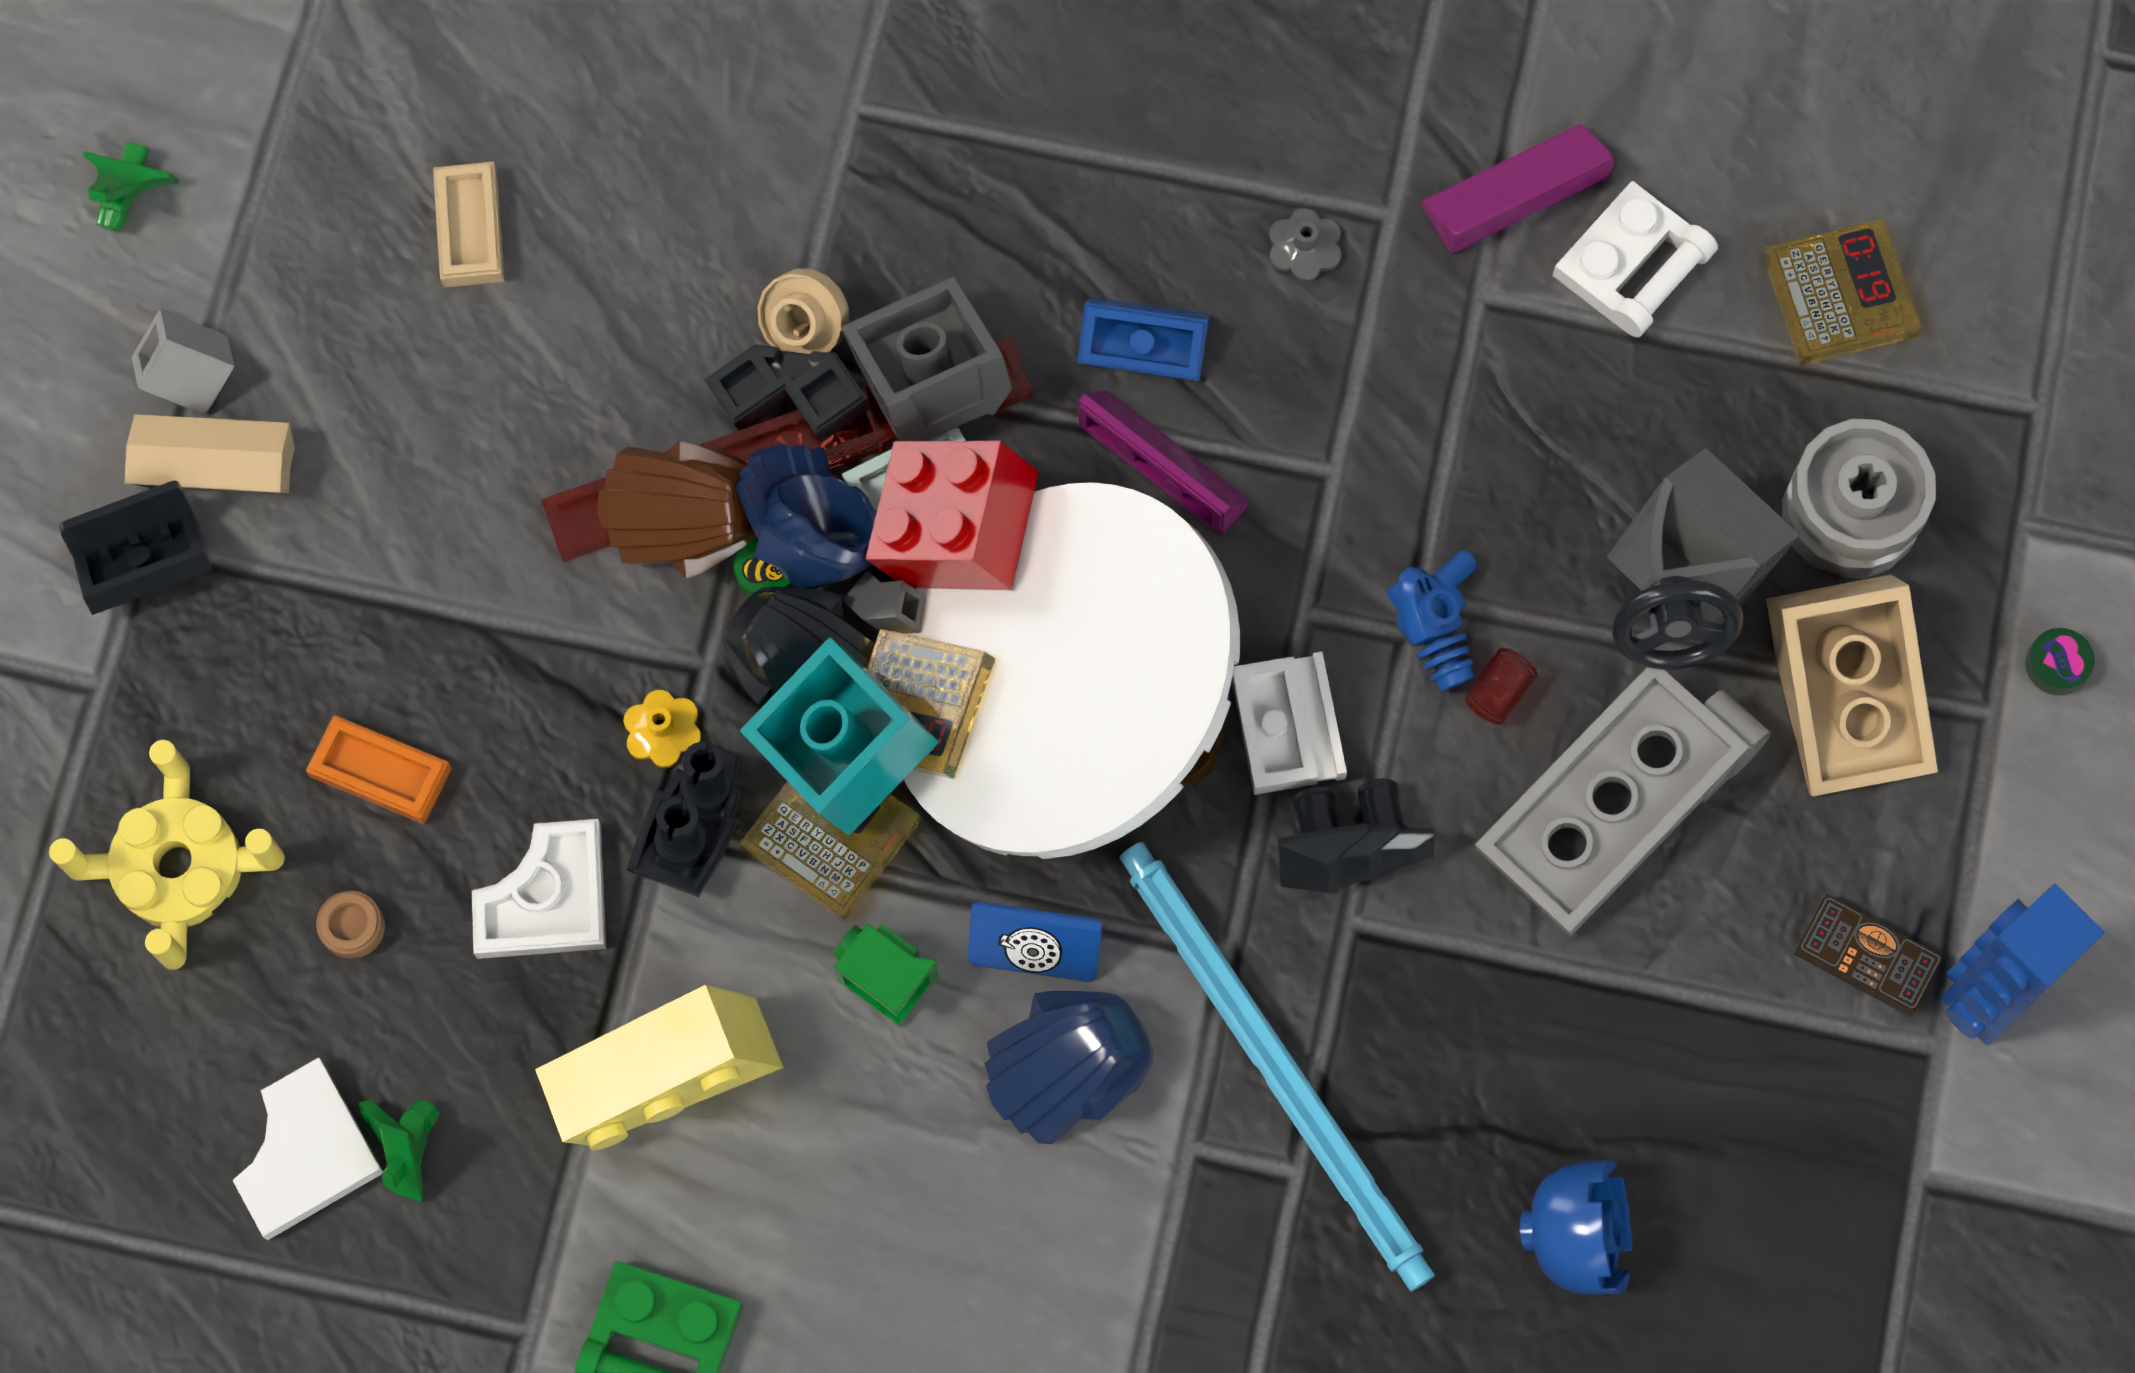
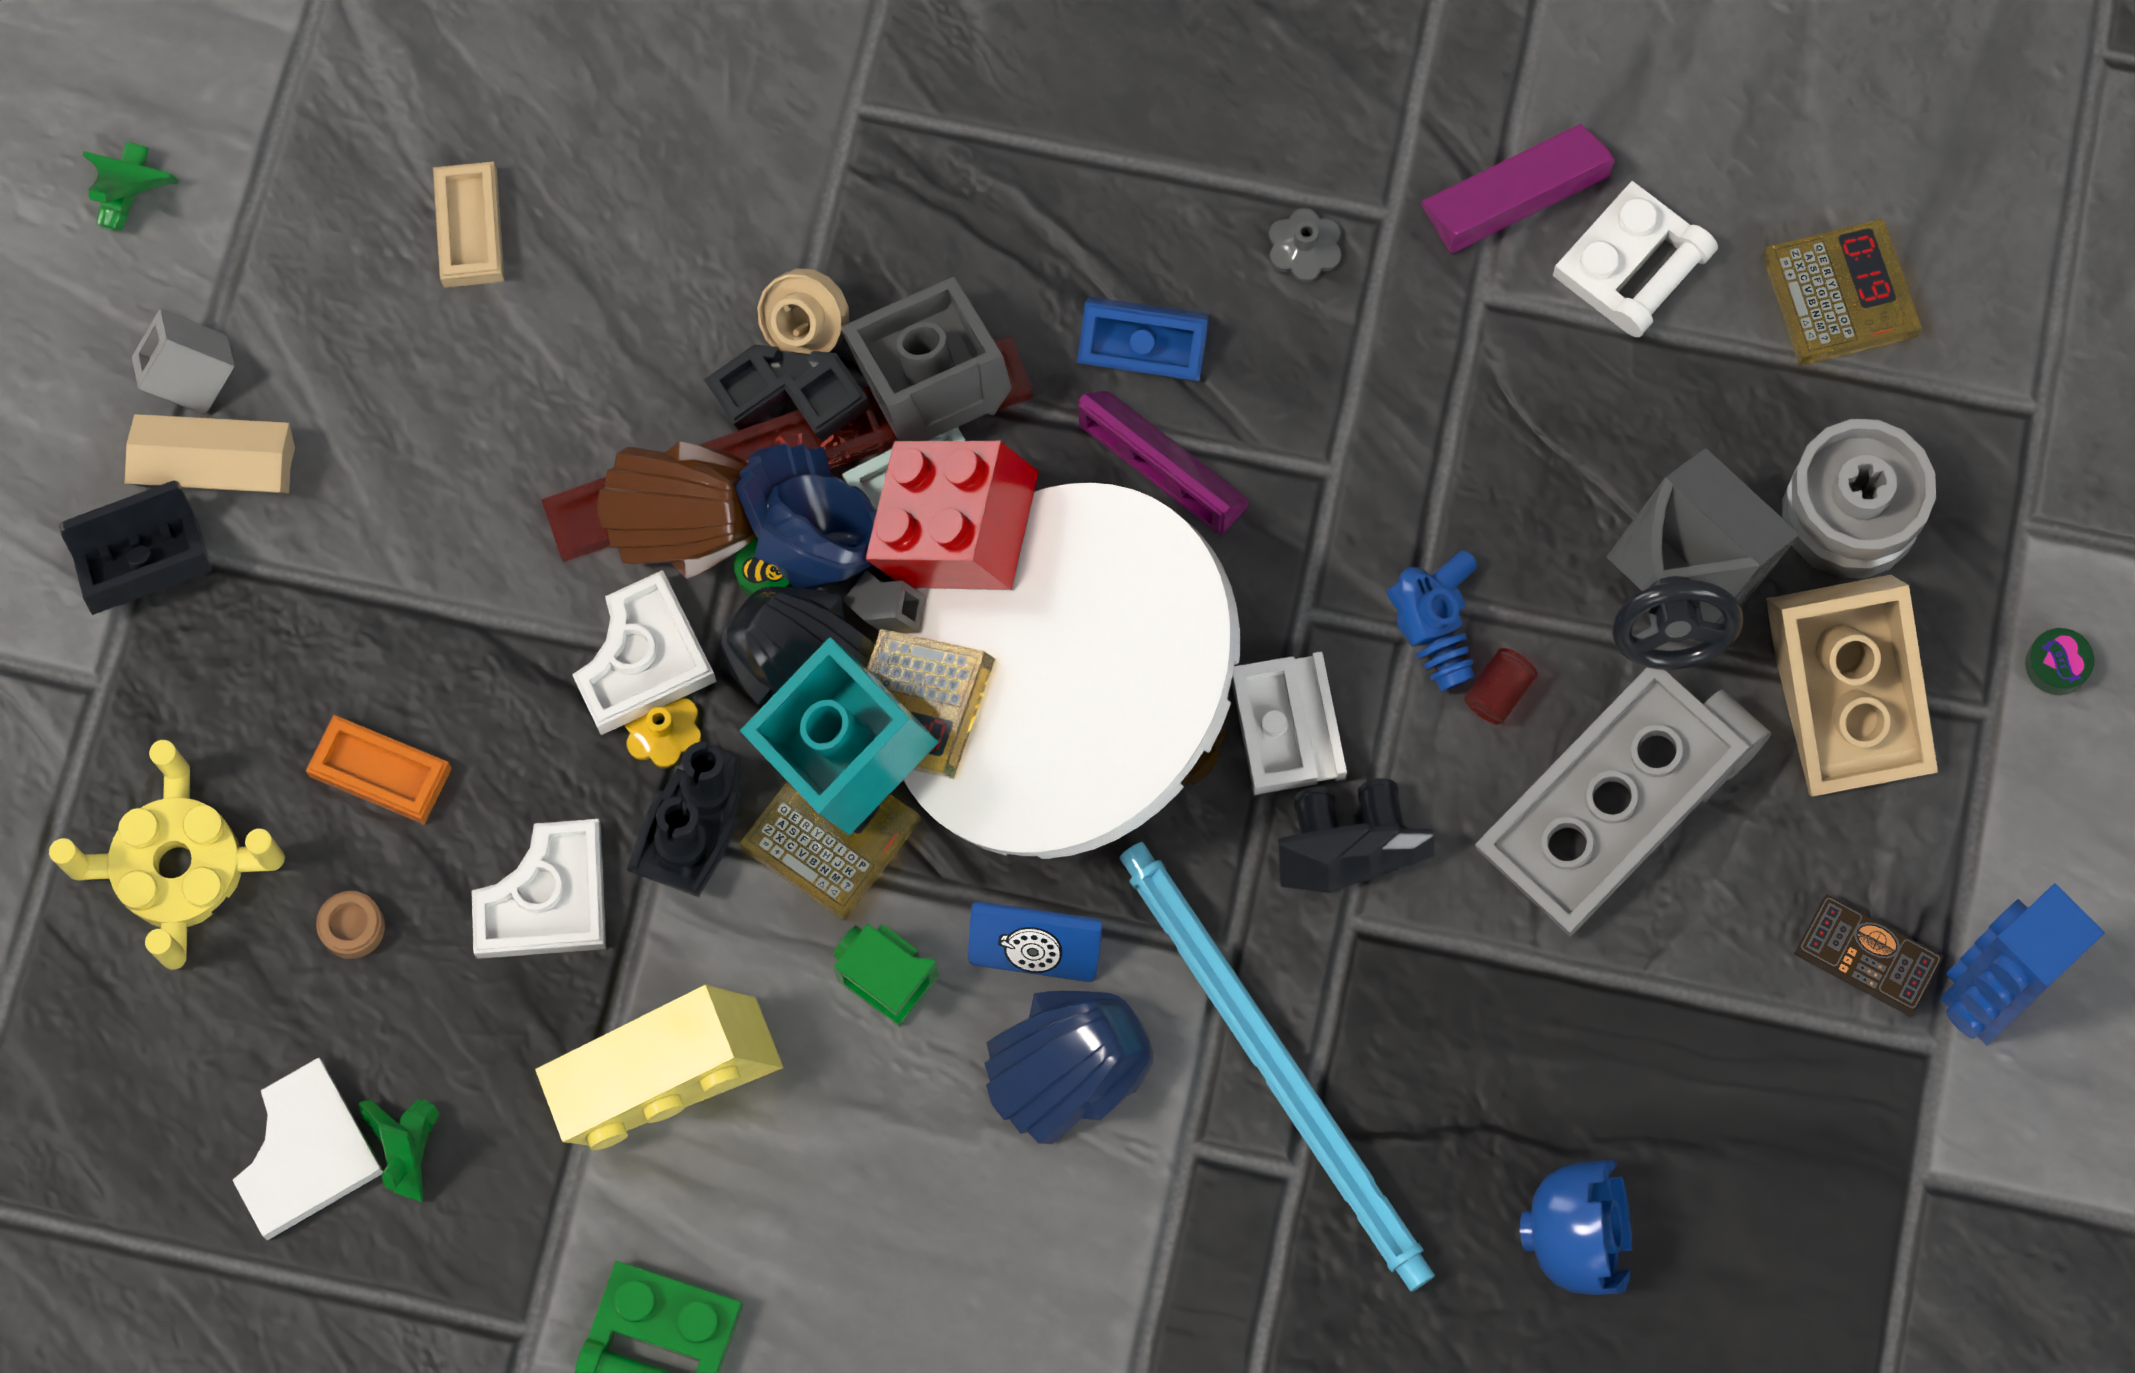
(645, 658): none -> white tile

